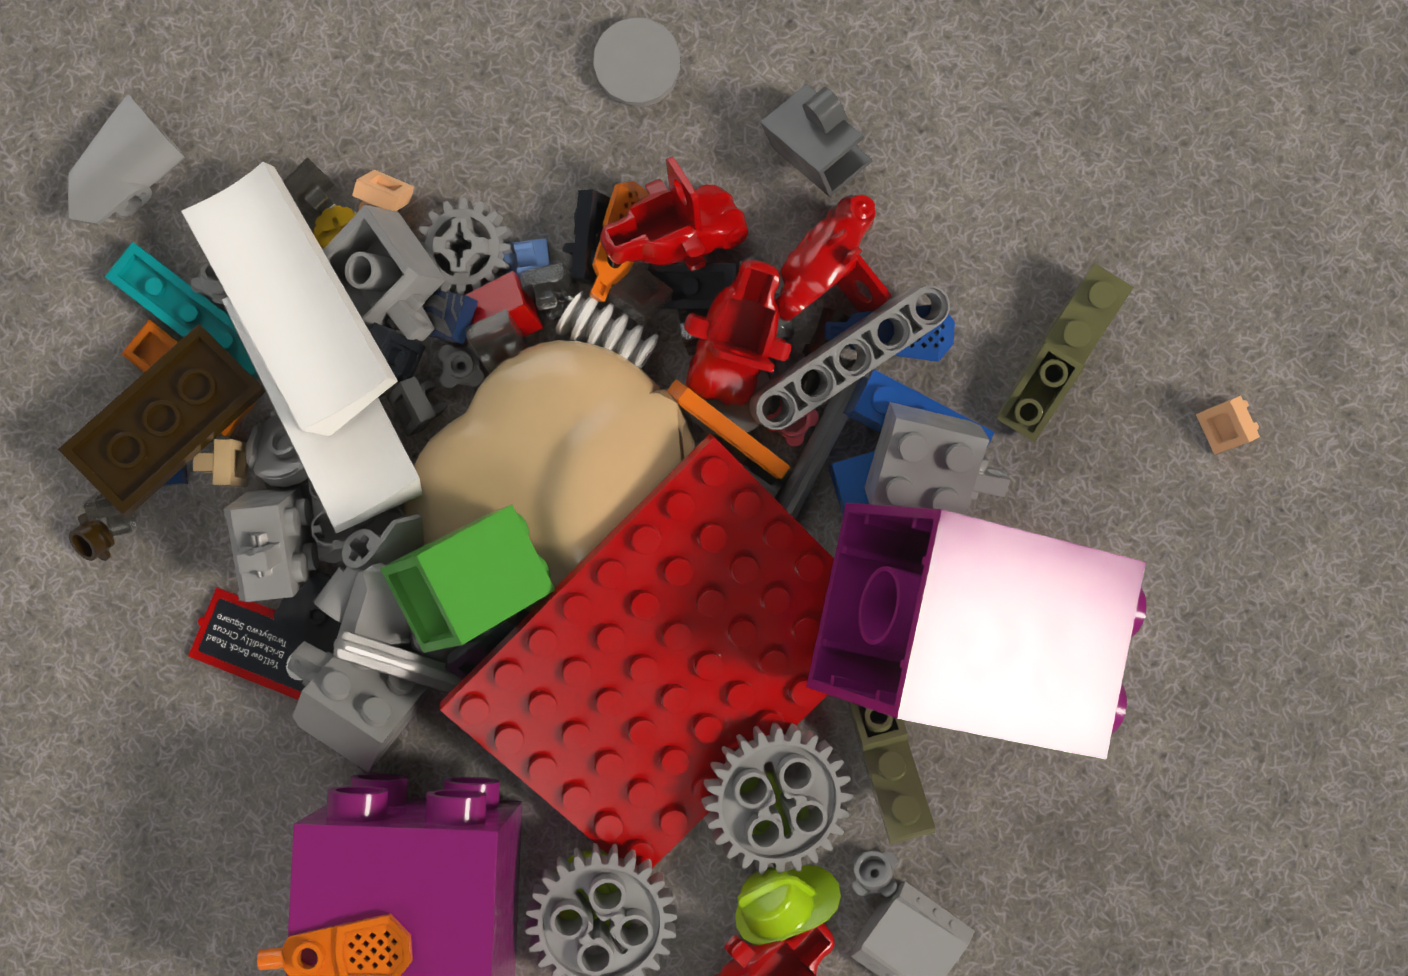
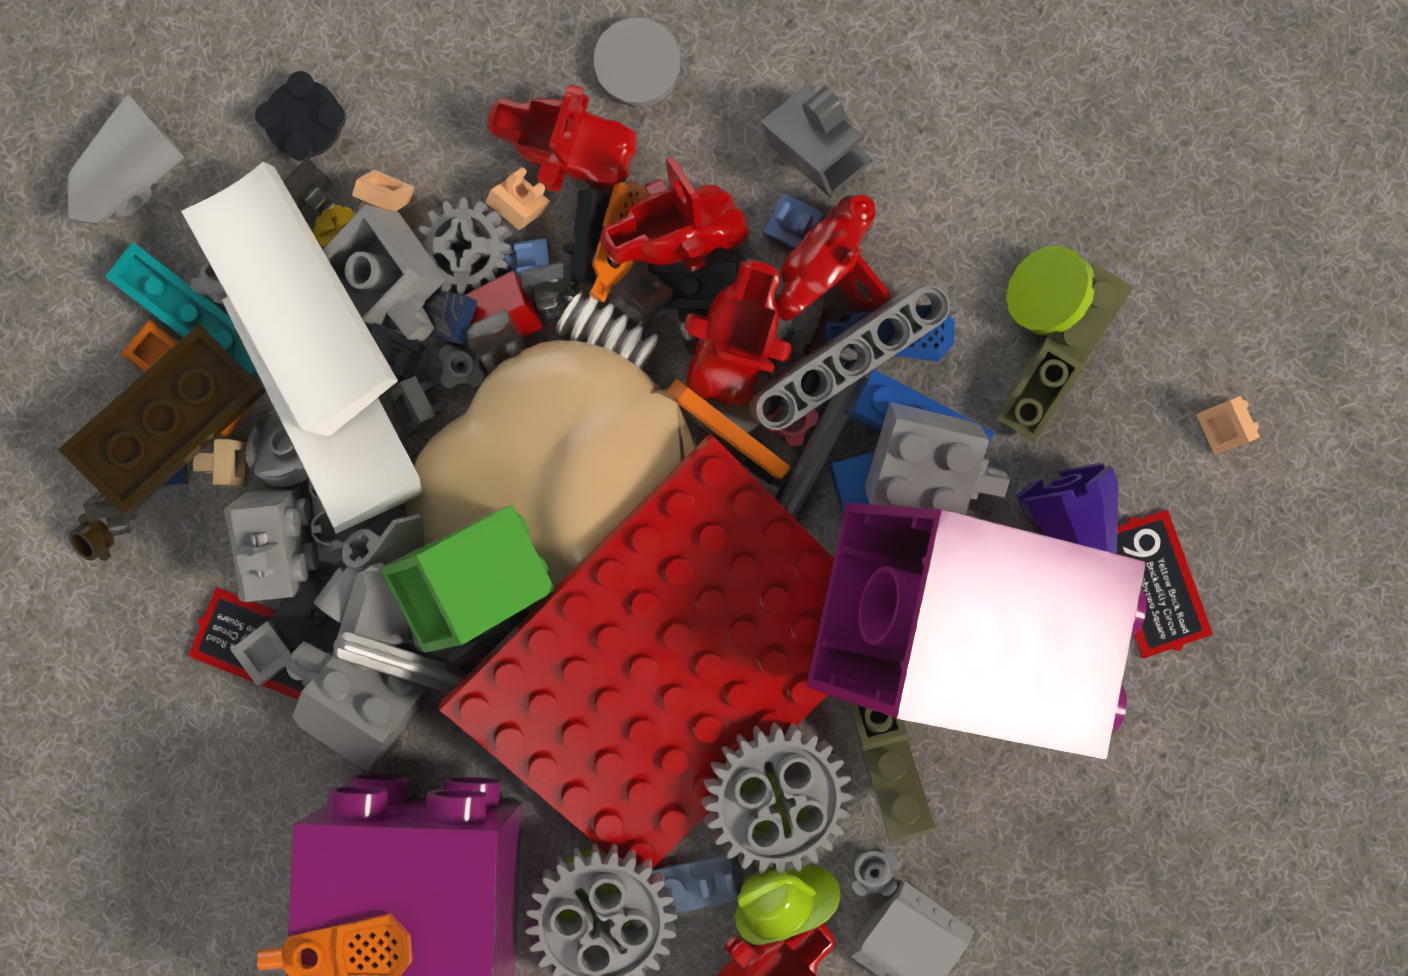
(263, 653): none -> light grey plate
(302, 117): none -> black piece
(518, 199): none -> light nougat tile
(565, 139): none -> red piece
(701, 882): none -> sand blue plate
(791, 221): none -> medium blue tile
(1050, 290): none -> lime tile
(1076, 507): none -> dark purple cone
(1172, 600): none -> black piece

